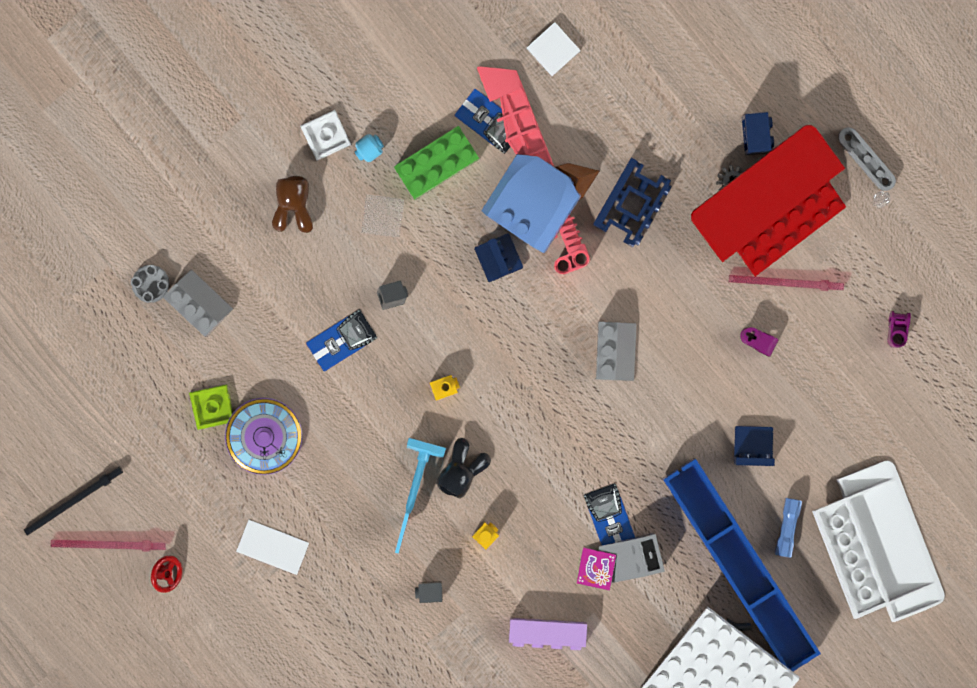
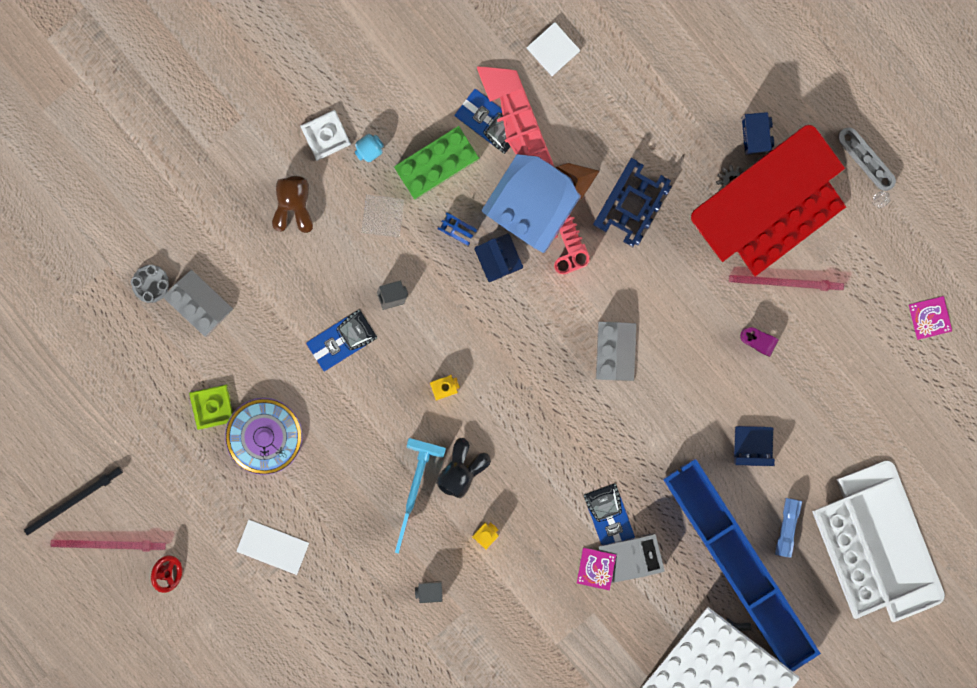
(455, 228): none -> blue arm
(547, 632): lavender brick -> none
(898, 327): magenta piece -> none
(930, 318): none -> dark pink sticker

